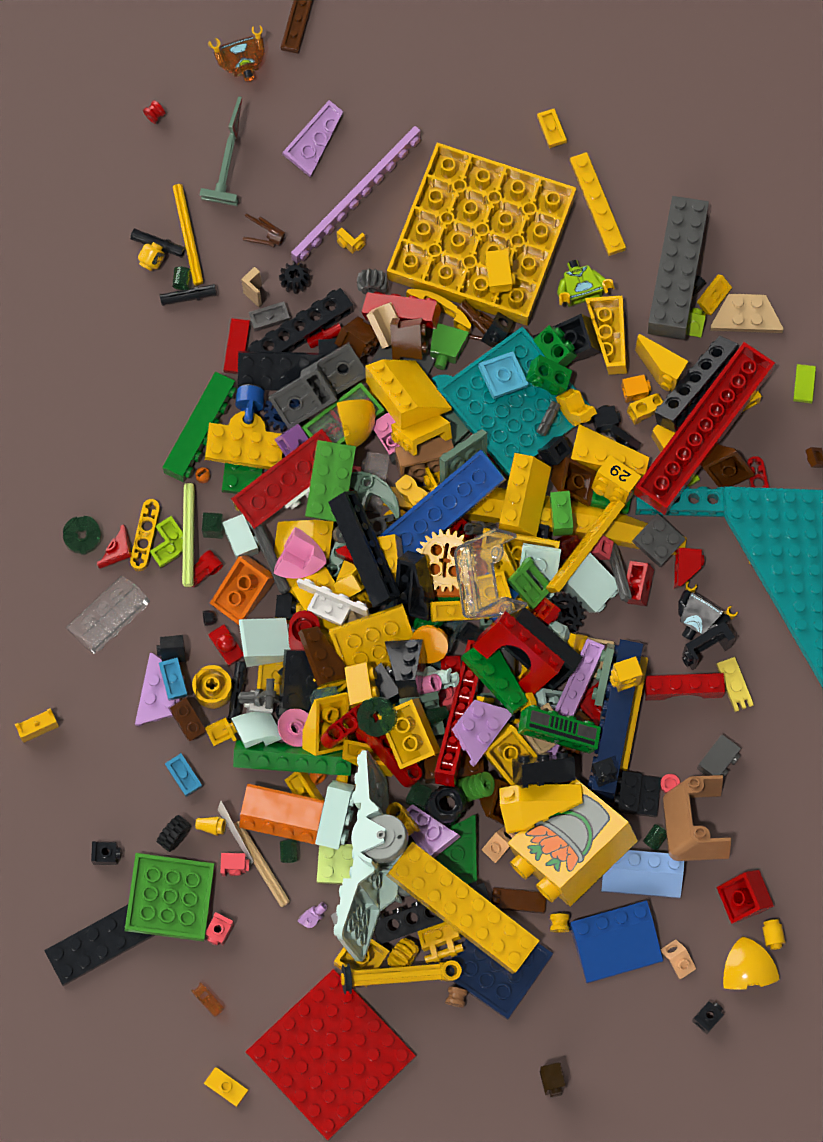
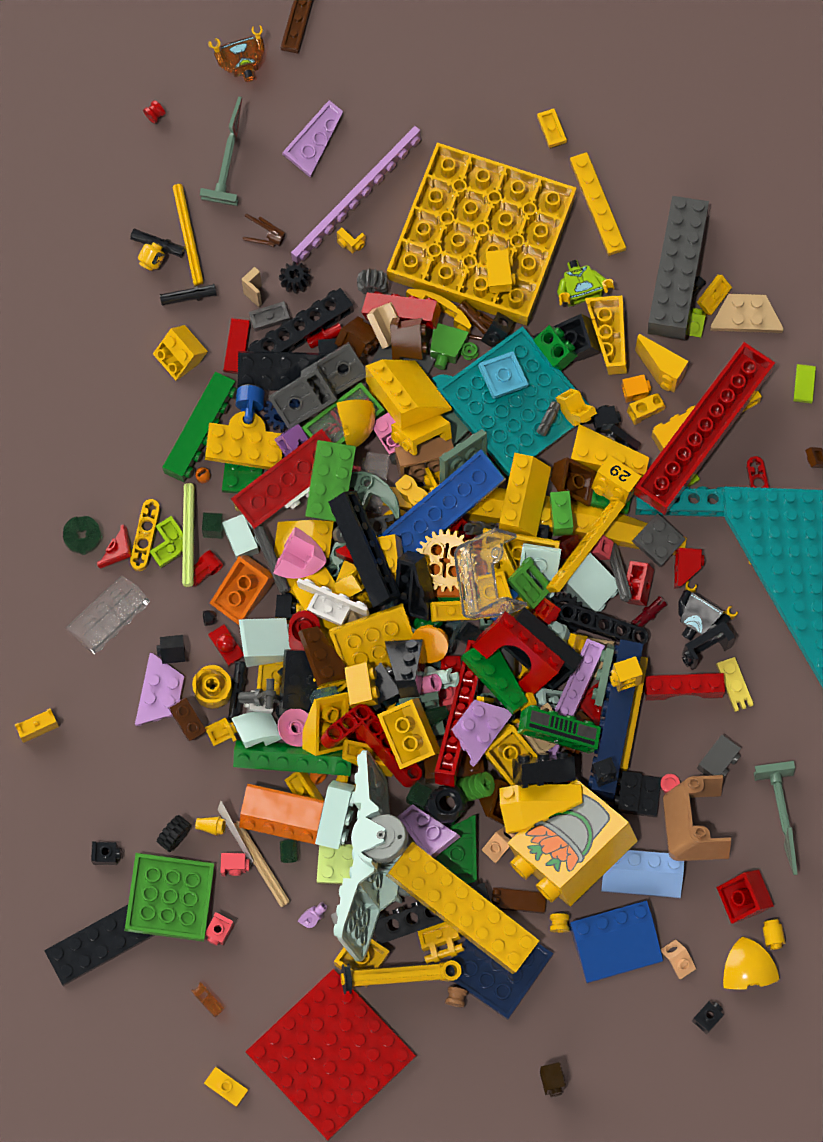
(173, 679): dark azure plate -> none
(179, 352): none -> yellow slope
(181, 278): clear green beam -> none
(183, 775): dark azure plate -> none
(367, 722): clear green plate -> none
(403, 953): yellow gear -> none
(404, 816): yellow piece -> none
(469, 346): none -> bright green plate
(550, 371): green brick -> none
(555, 450): black brick -> none
(592, 624): none -> black beam
(649, 612): none -> dark red pin
(655, 837): clear green beam -> none
(695, 384): black brick -> none
(726, 466): reddish brown slope -> none
(775, 773): none -> sand green piece

